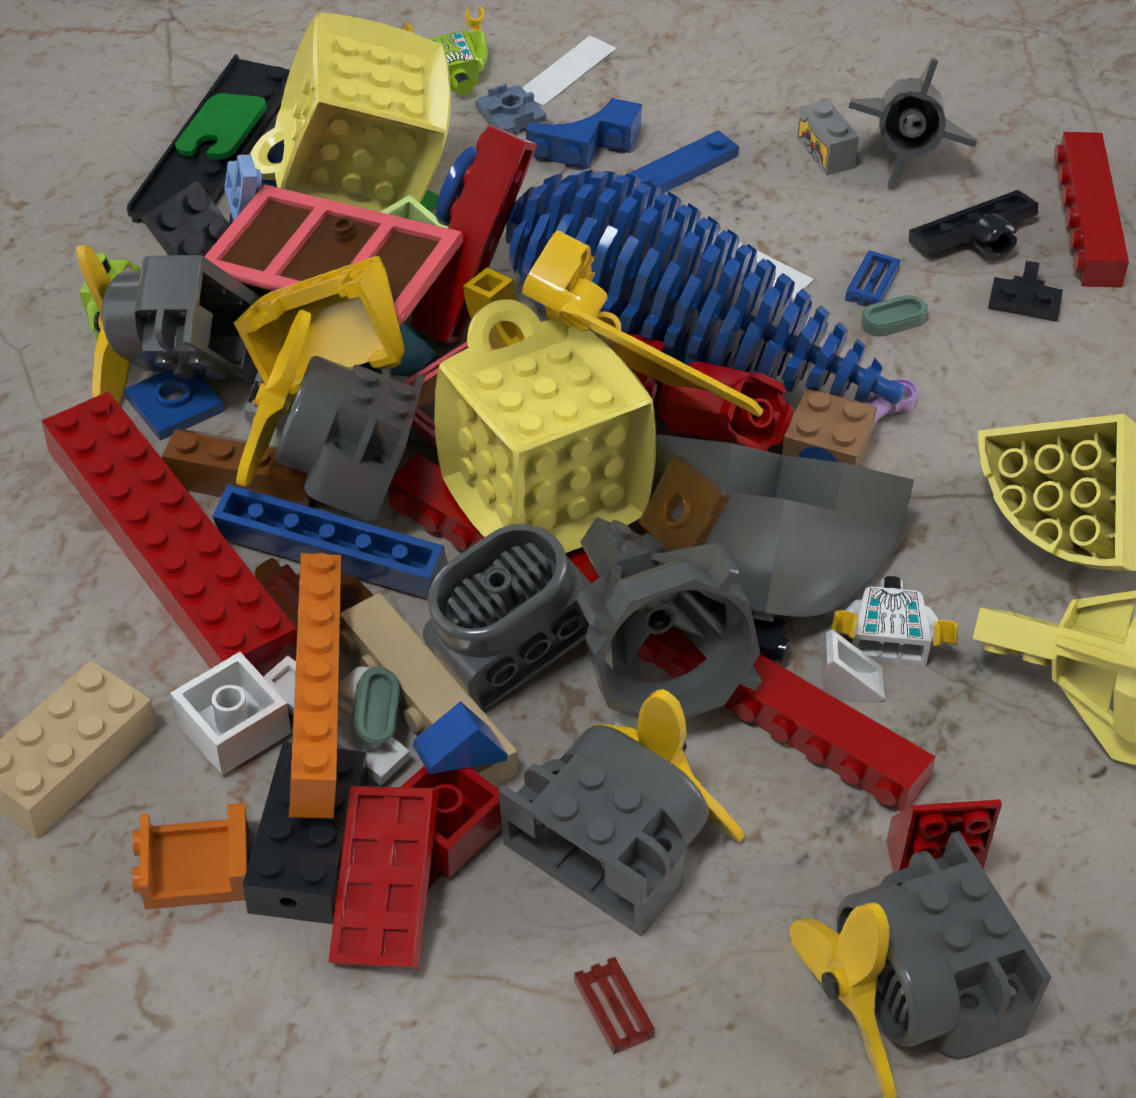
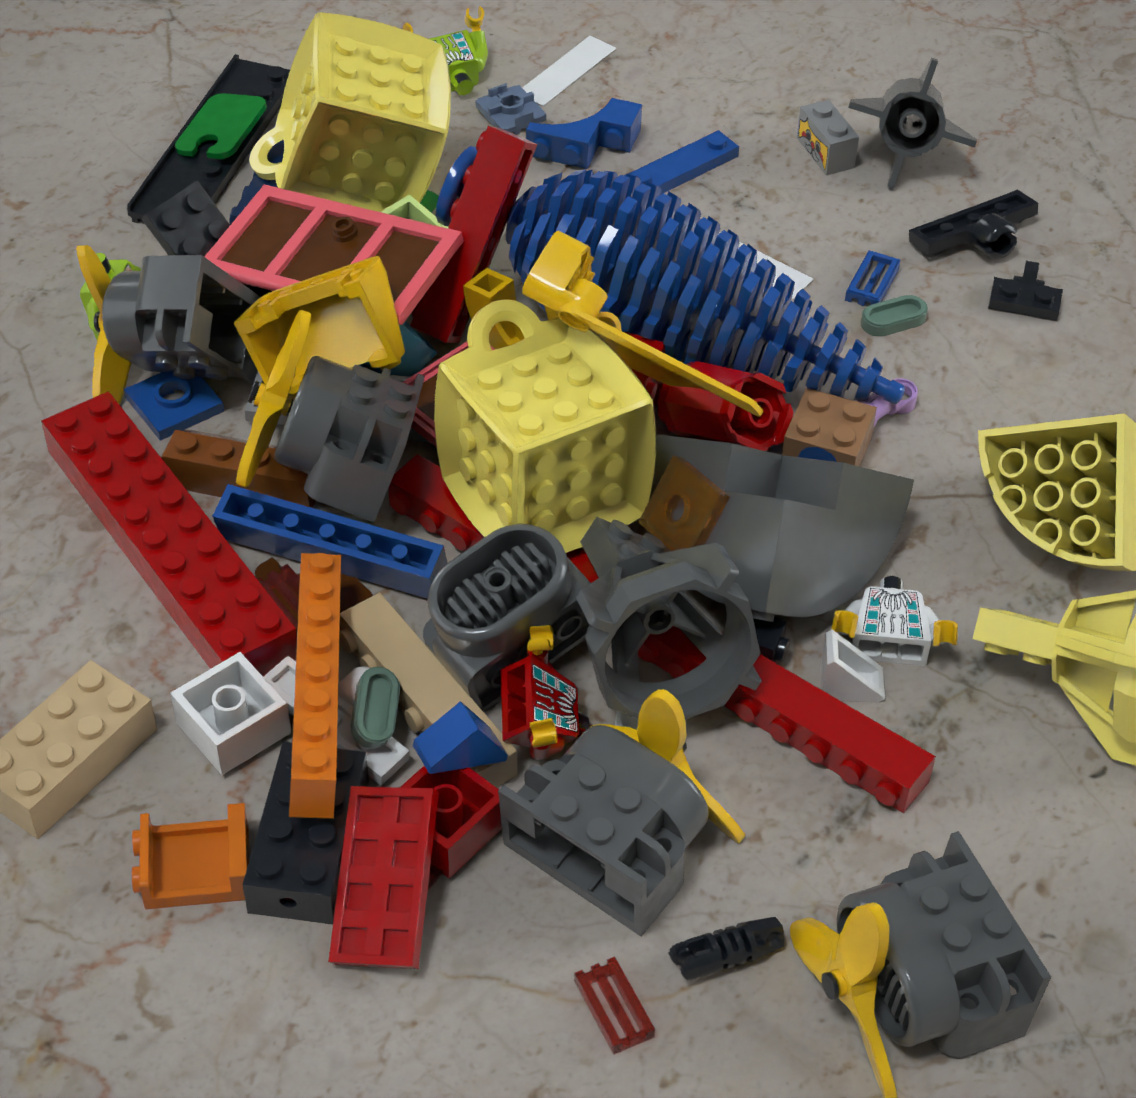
(241, 183): light blue plate -> none
(539, 701): none -> torso
(727, 947): none -> black hinge
(930, 826): red slope -> none
(1091, 210): red brick -> none

